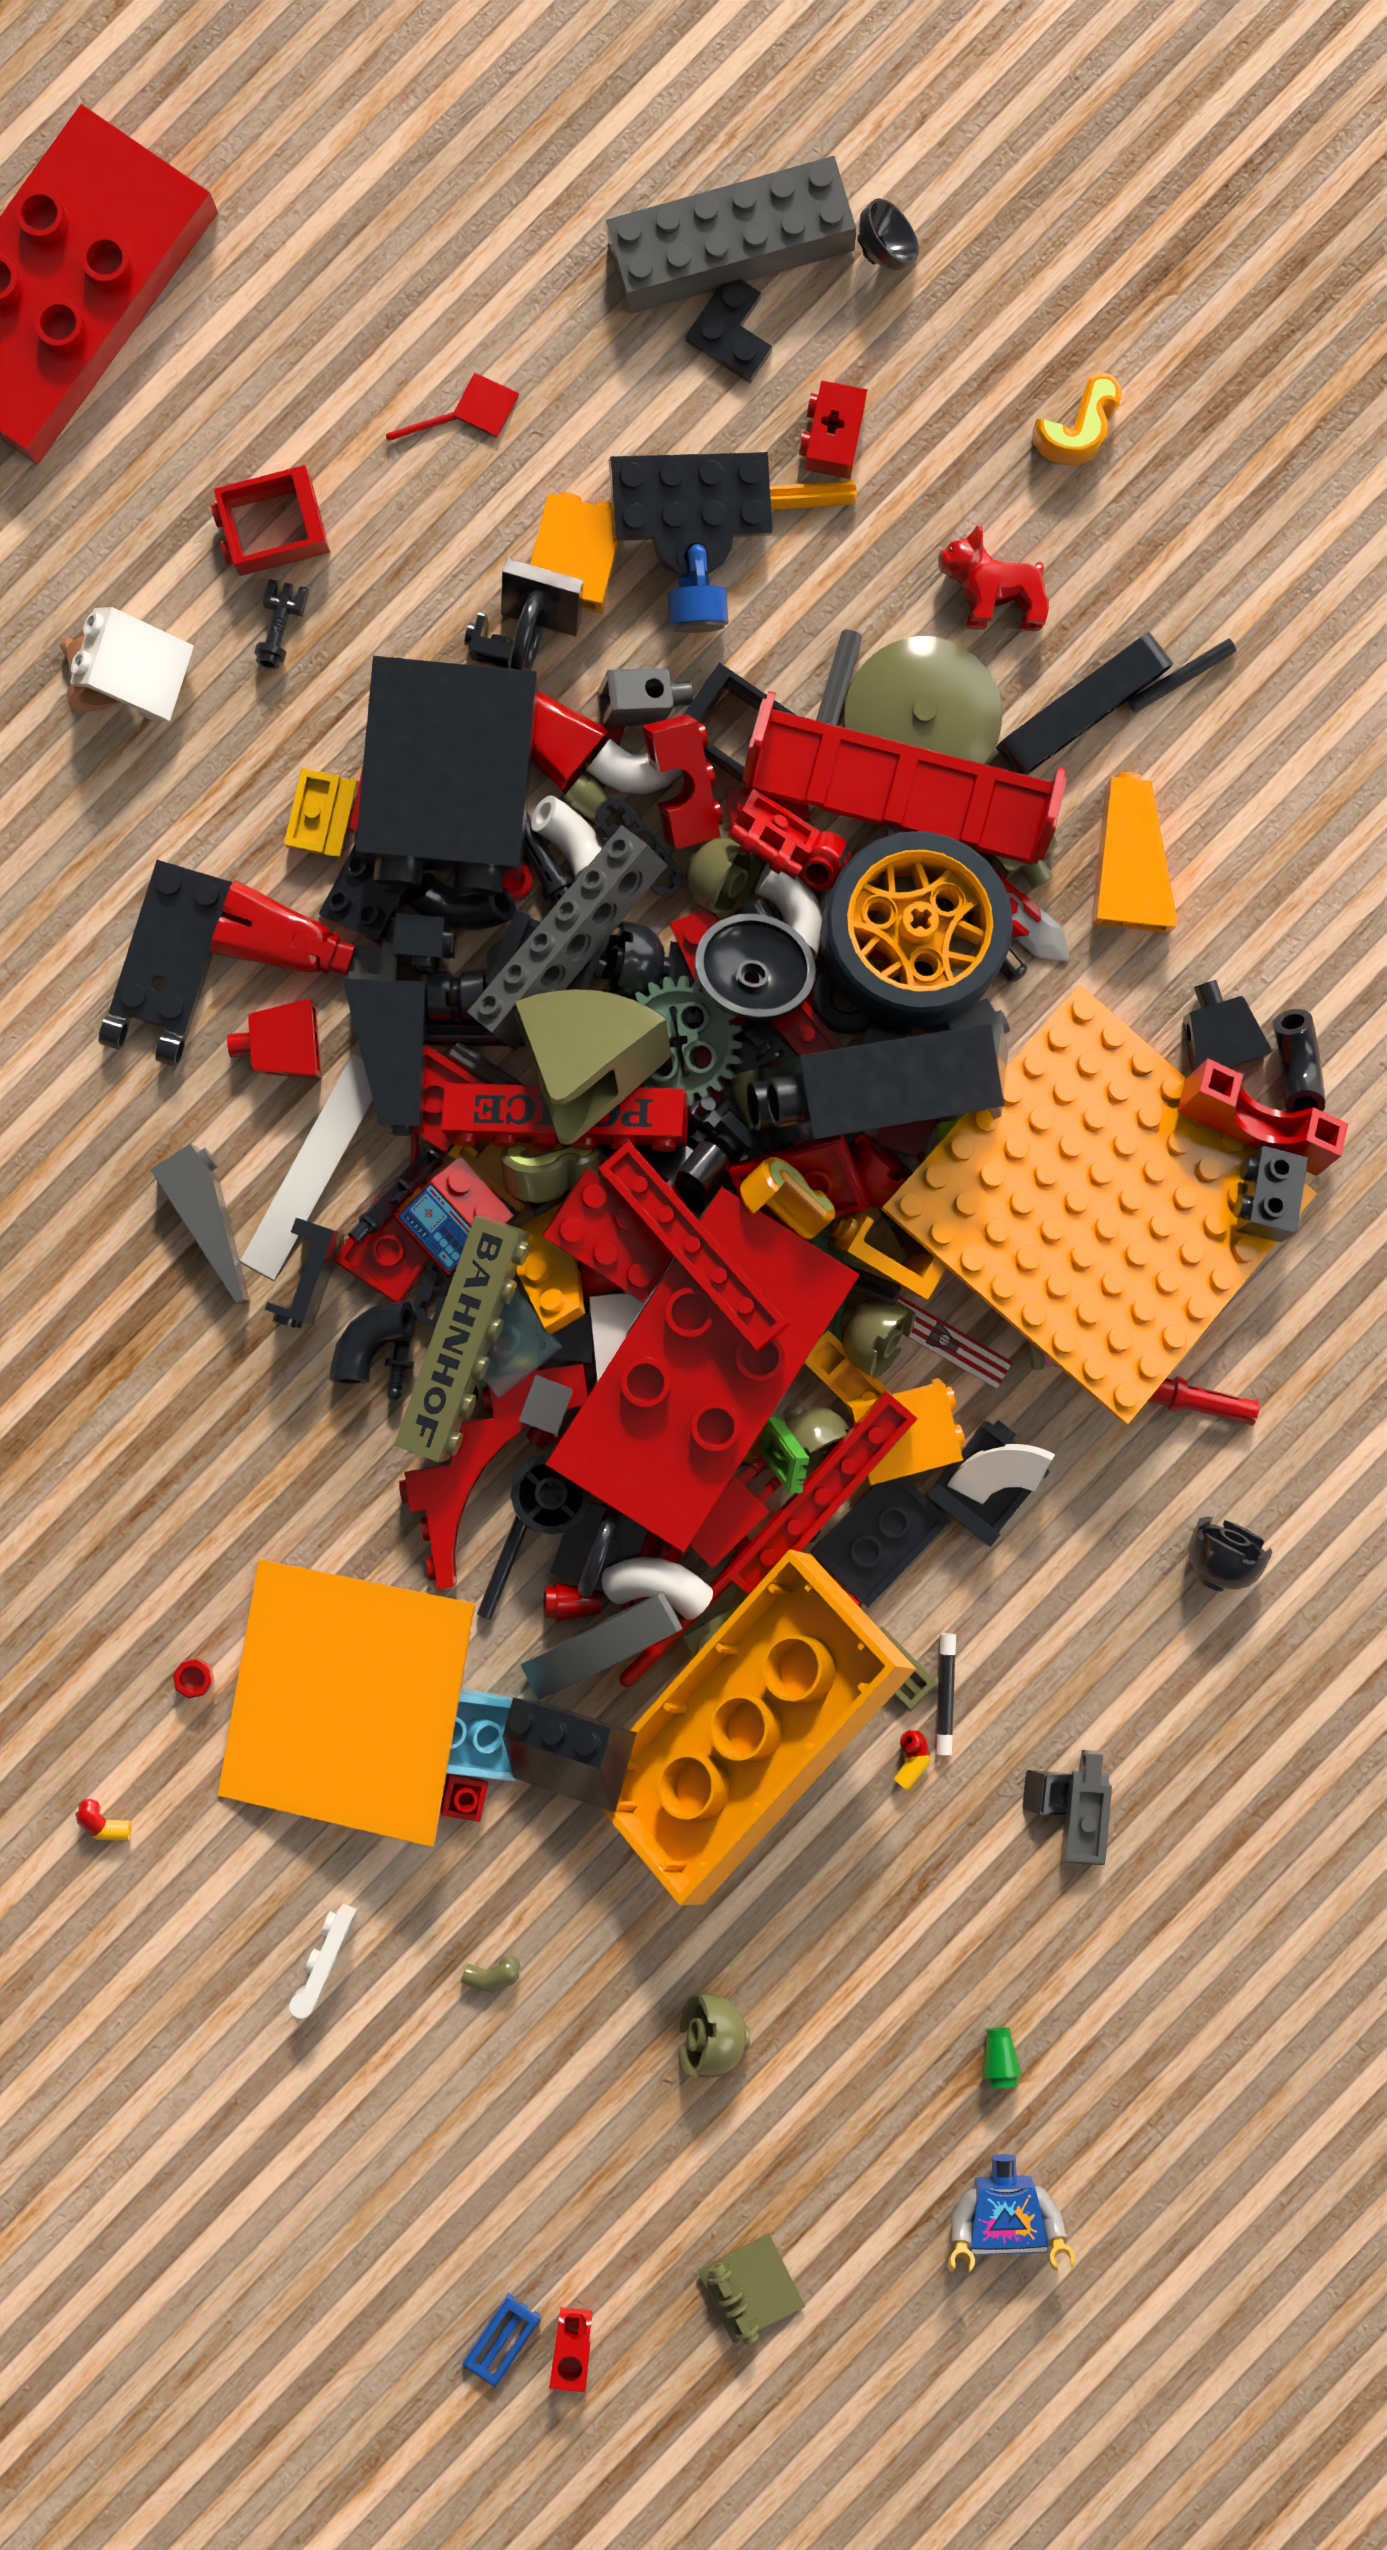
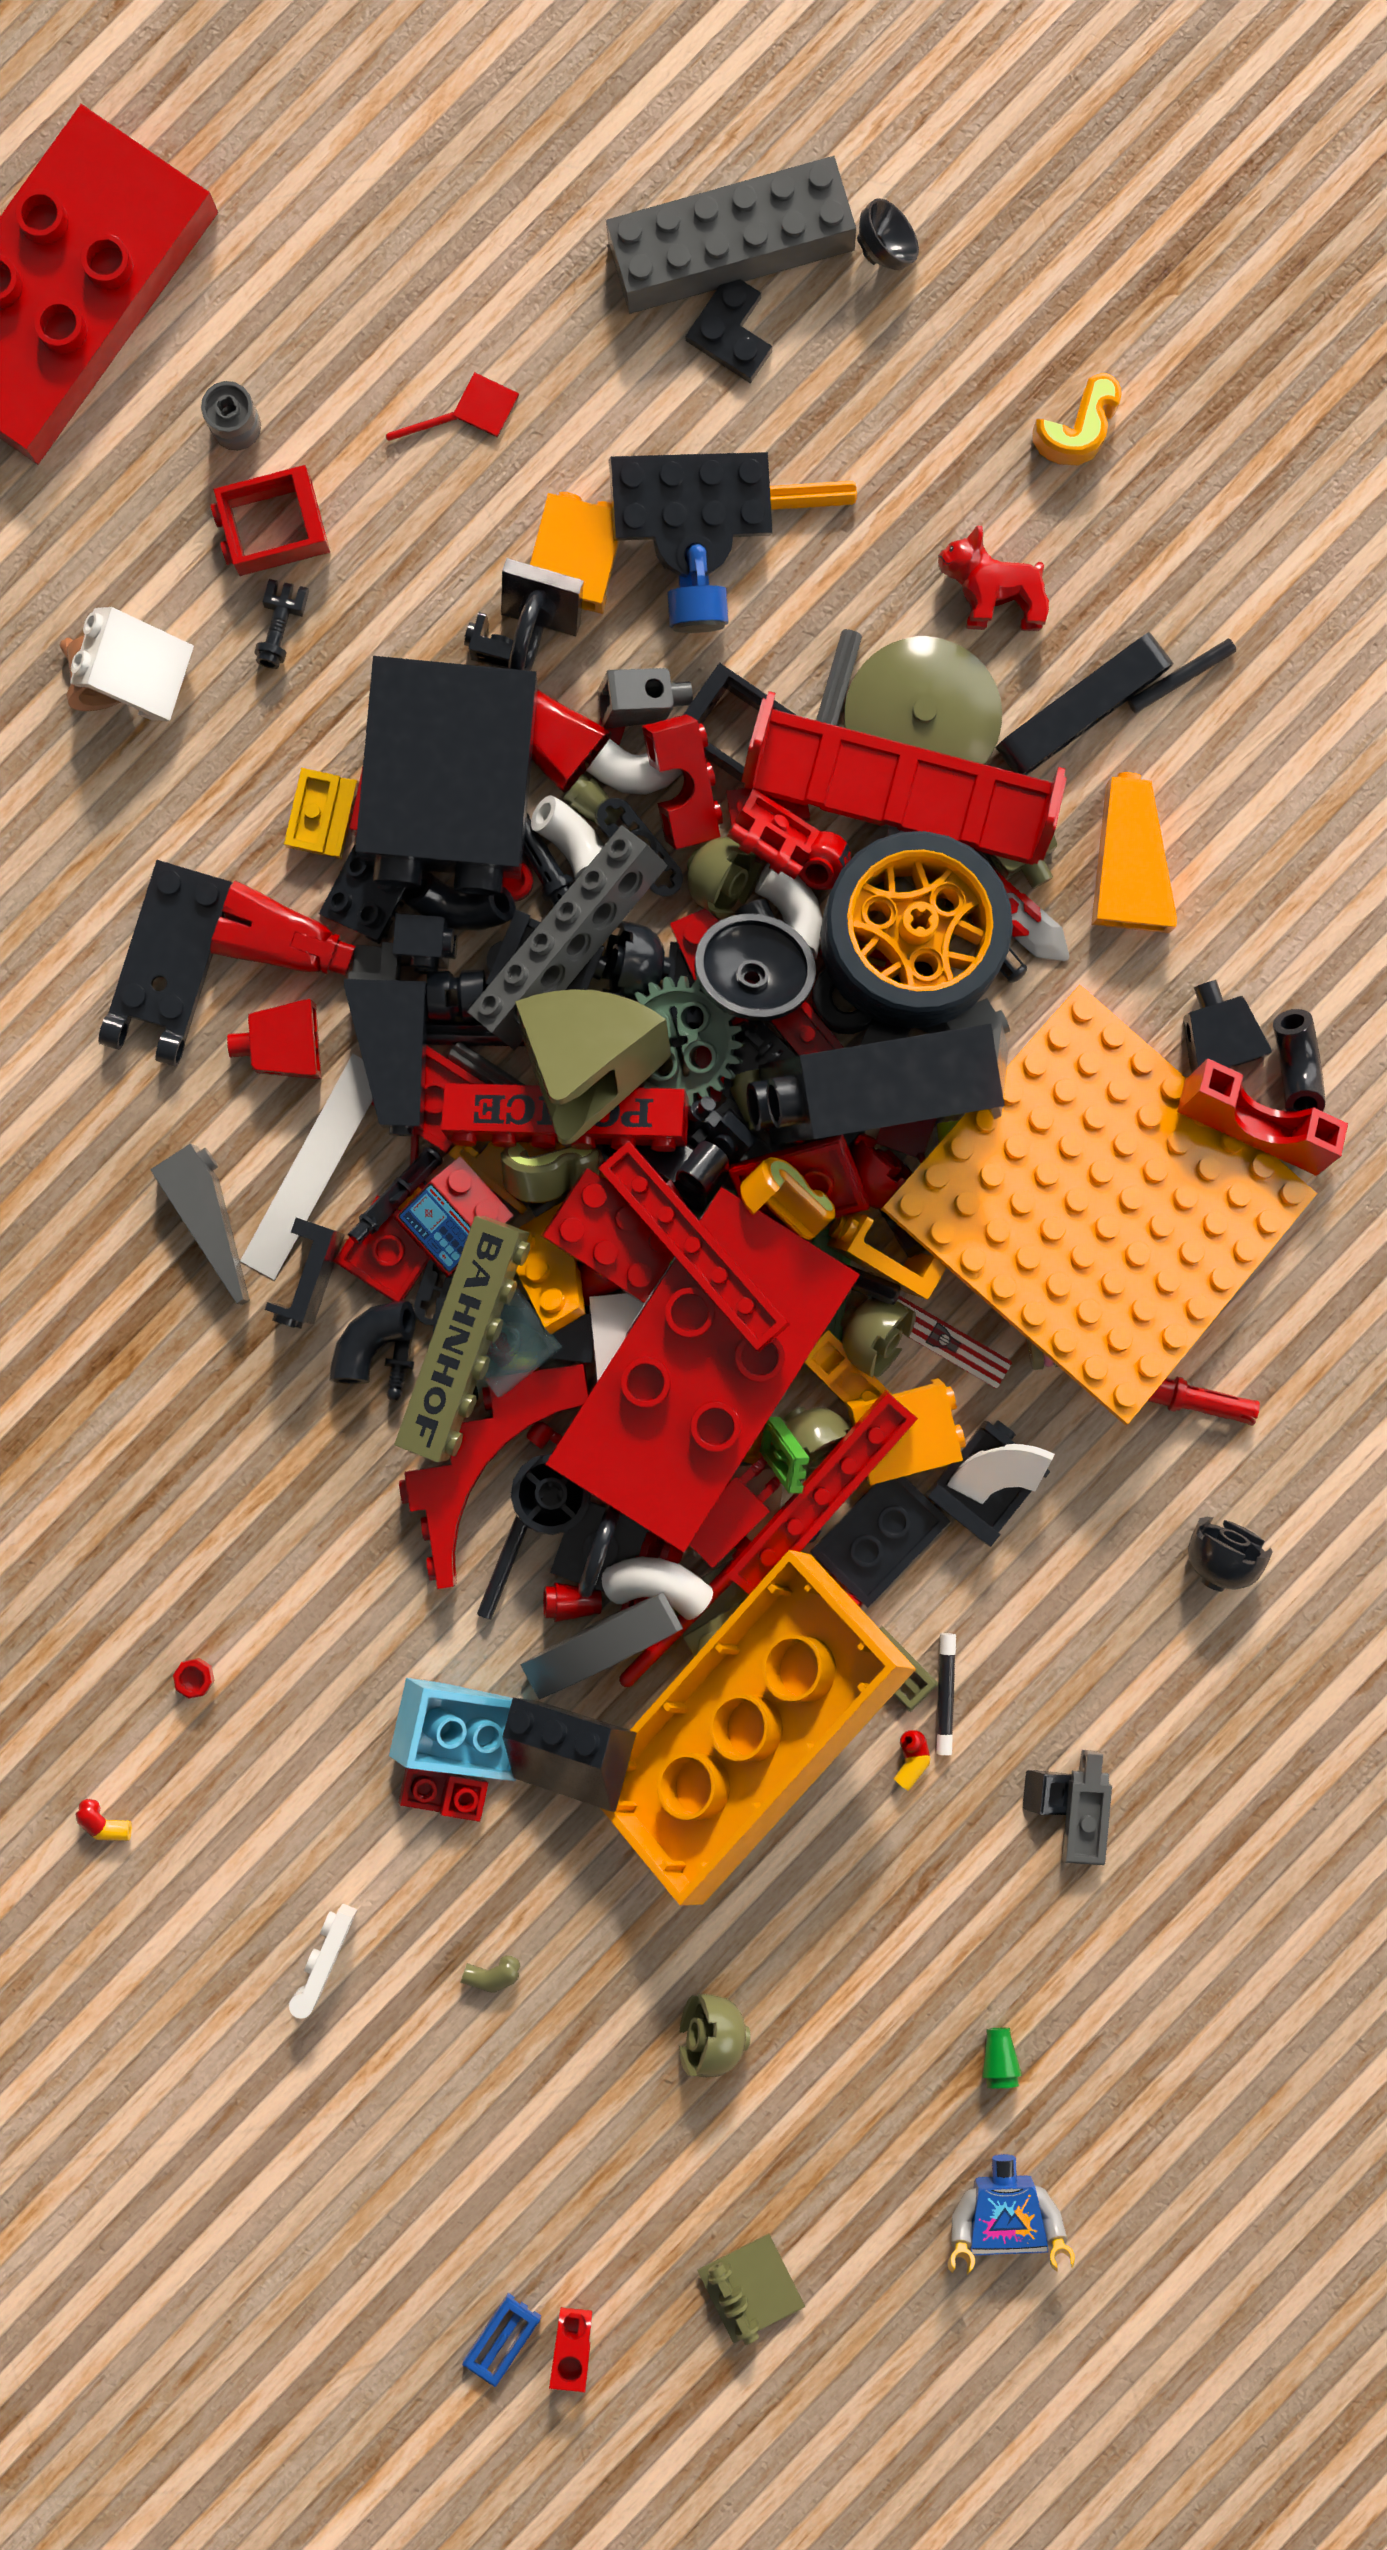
(231, 415): none -> dark grey wheel
(346, 1701): light orange piece -> none
(546, 1405): dark grey panel -> none
(838, 406): red brick -> none
(1270, 1194): black brick -> none

